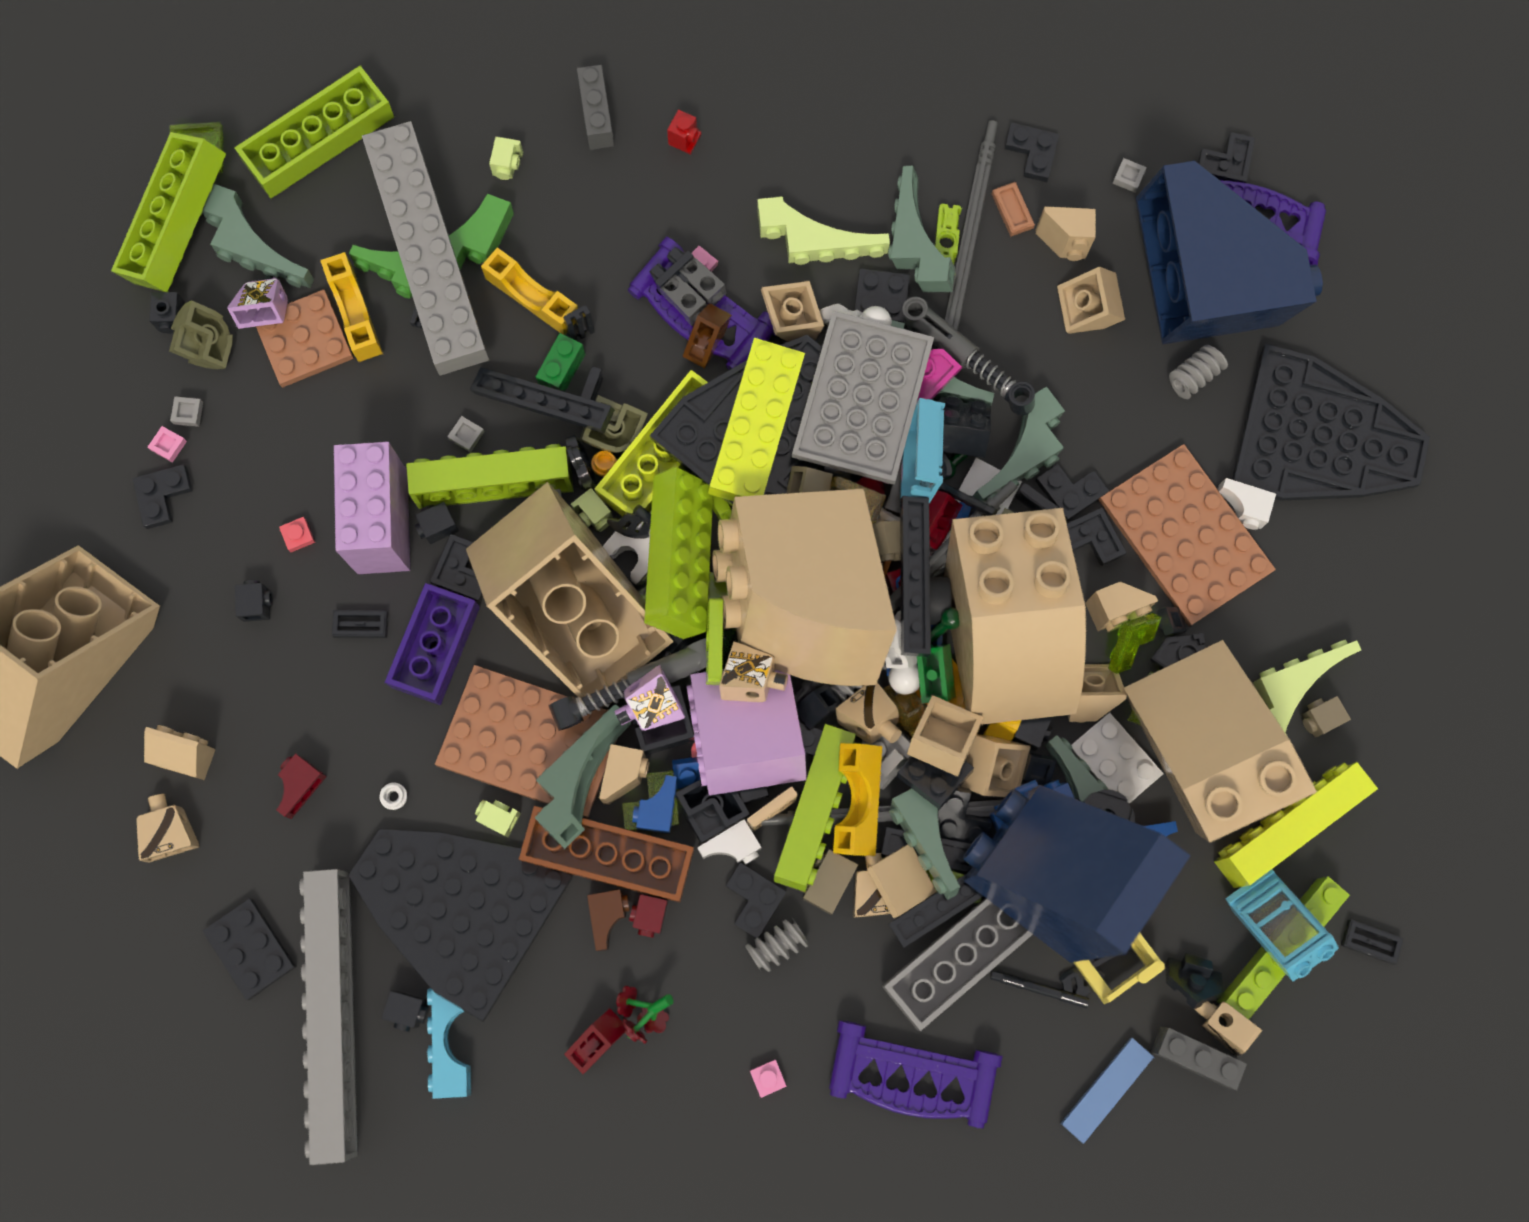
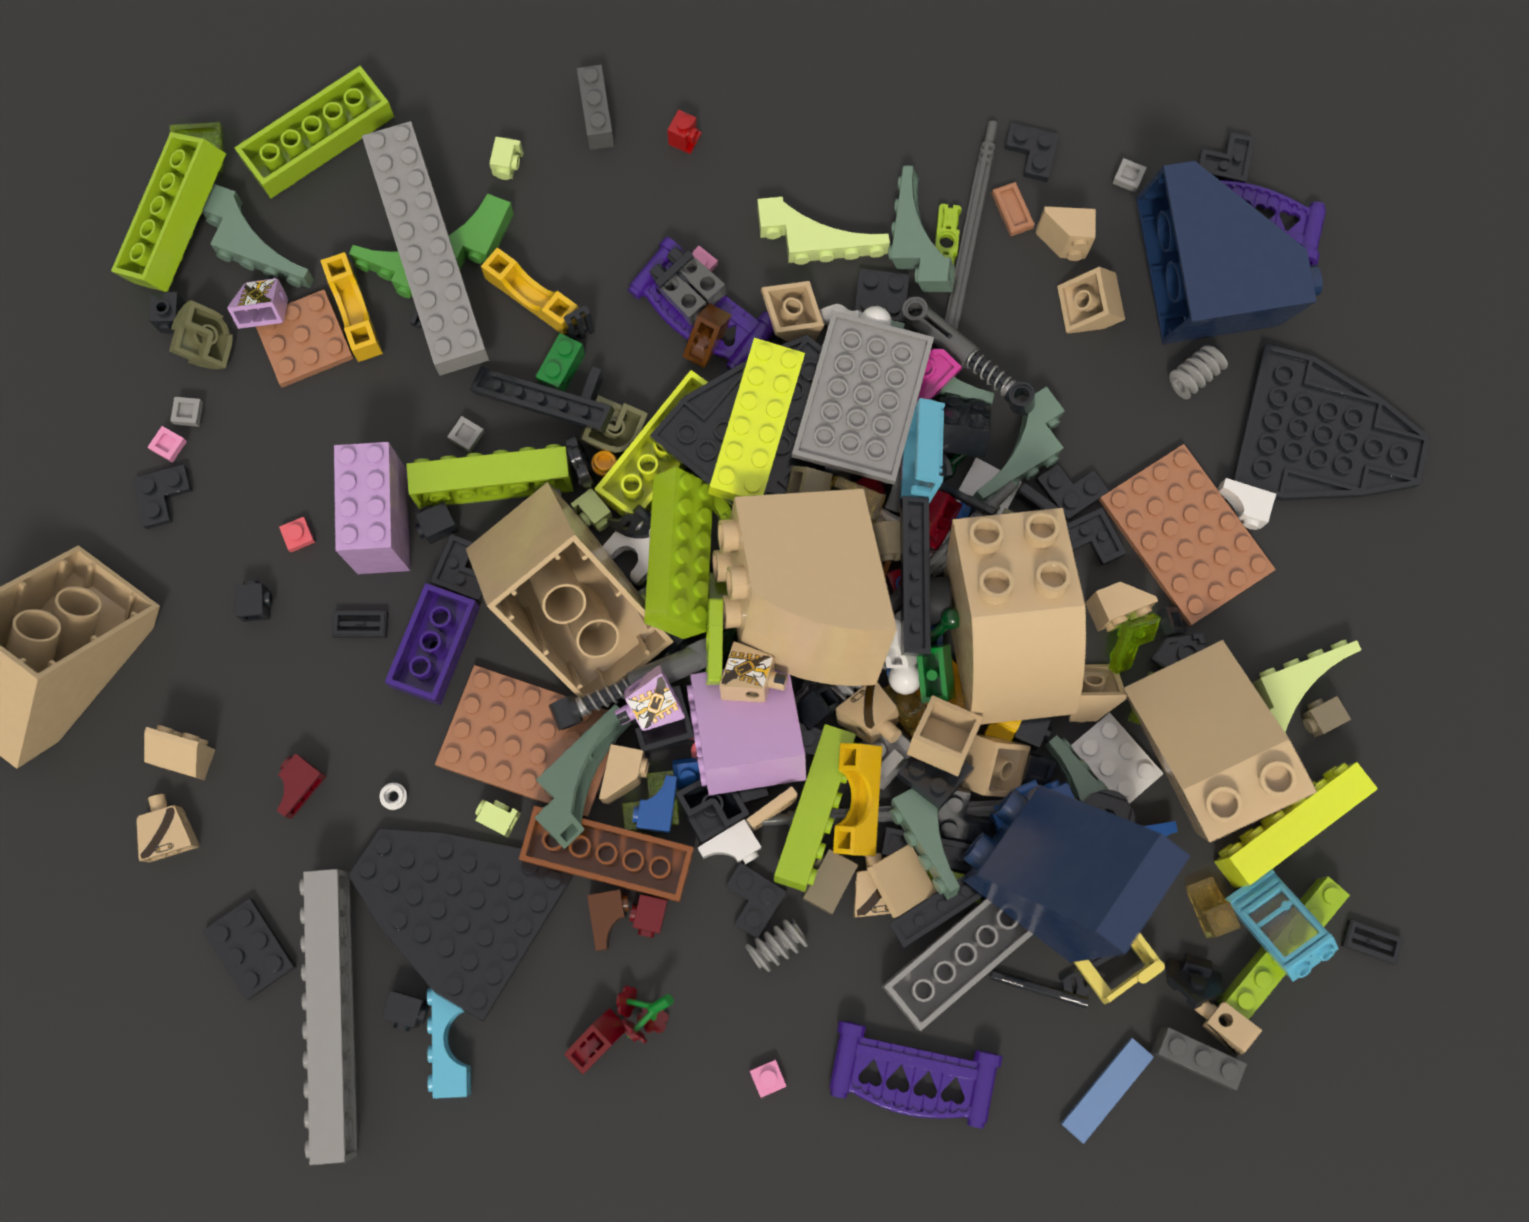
(1212, 908): none -> clear yellow arch

